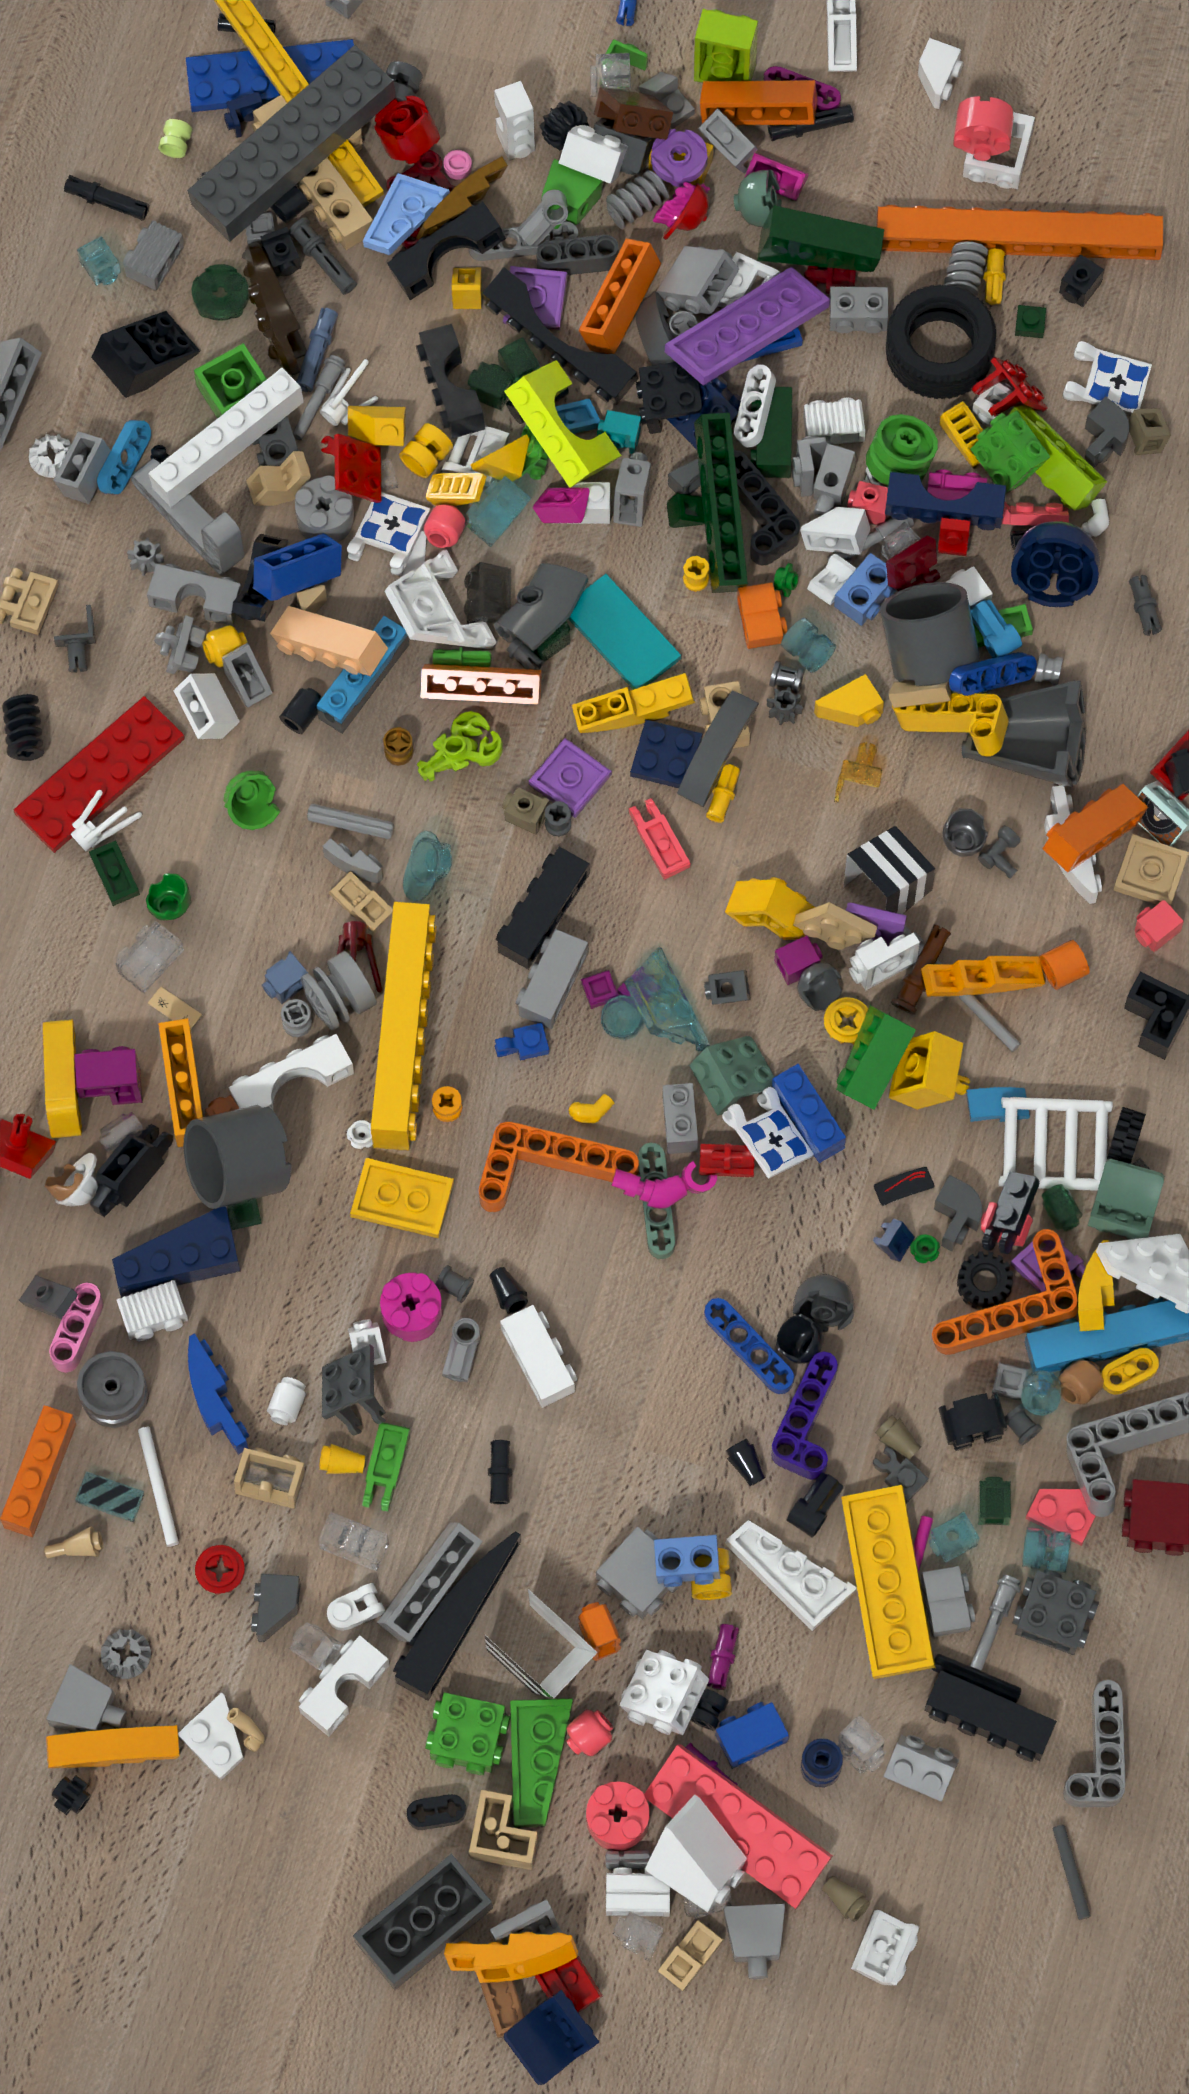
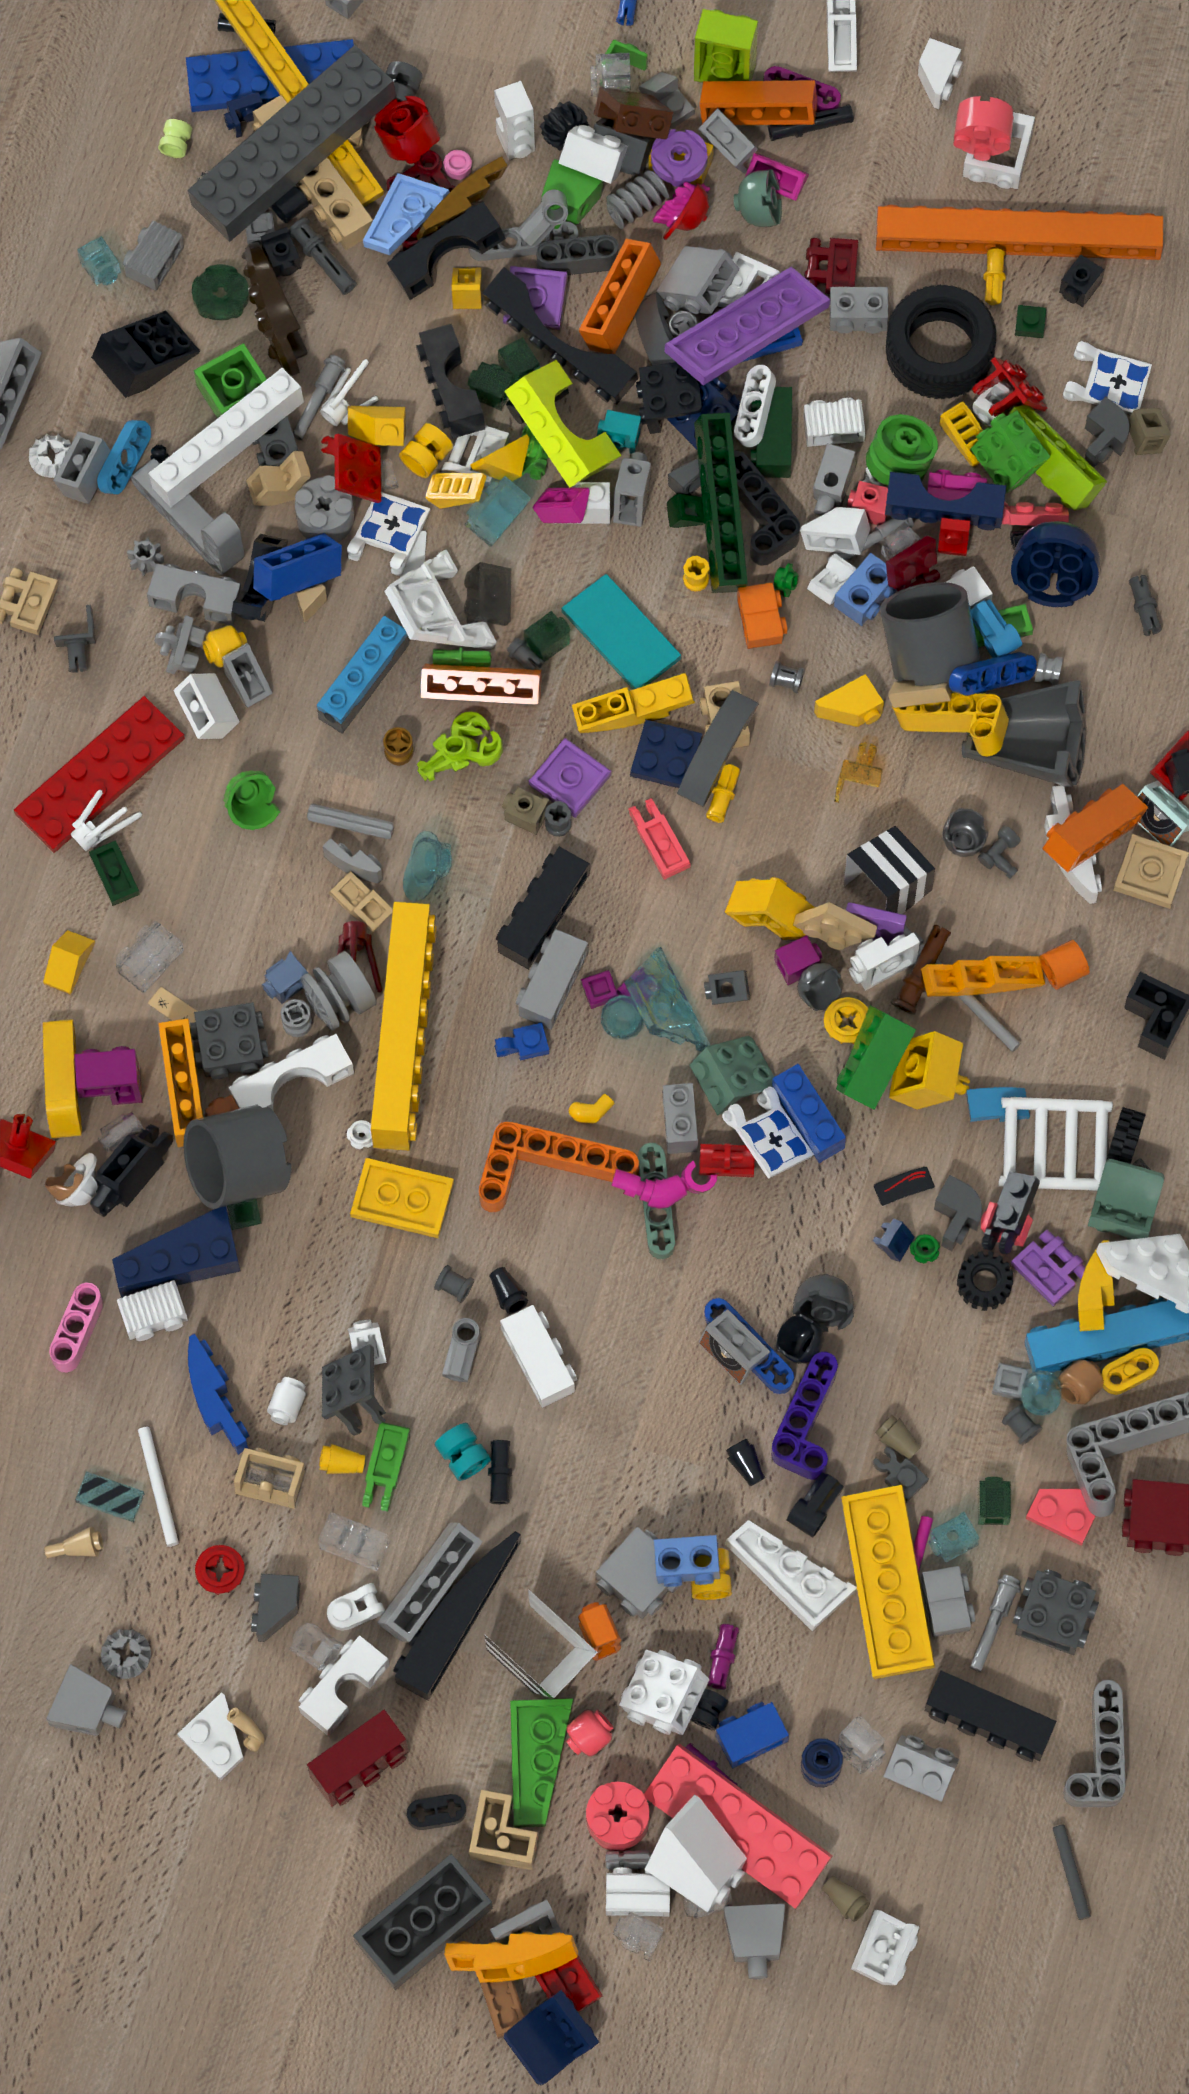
(22, 728): black piece -> none
(38, 1471): orange brick -> none
(48, 1297): dark grey plate -> none
(67, 961): none -> yellow slope
(71, 1795): black gear -> none
(95, 1383): flat silver wheel -> none
(97, 194): black pin -> none
(112, 1746): light orange slope -> none
(169, 897): green hair -> none
(229, 1040): none -> dark grey brick
(301, 710): black brick -> none
(320, 339): sand blue pin -> none
(329, 641): light nougat brick -> none
(358, 1759): none -> dark red brick
(415, 1290): dark pink brick -> none
(444, 526): coral head -> none
(446, 1110): light orange wheel -> none
(462, 1451): none -> teal wheel
(467, 1733): bright green brick -> none
(542, 605): dark grey panel -> none
(579, 416): dark azure plate -> none
(690, 1955): tan slope -> none
(733, 1346): none -> light grey panel
(788, 713): dark grey gear -> none
(806, 643): clear light blue wheel -> none
(808, 457): light grey bracket -> none
(819, 241): dark green wedge -> none
(966, 266): light grey piece -> none
(973, 1420): black brick -> none
(977, 1678): black axle -> none
(1017, 1308): orange beam -> none
(1034, 1549): clear light blue wheel -> none
(1061, 1208): clear green brick -> none
(1099, 521): white arm -> none
(1157, 925): coral brick -> none

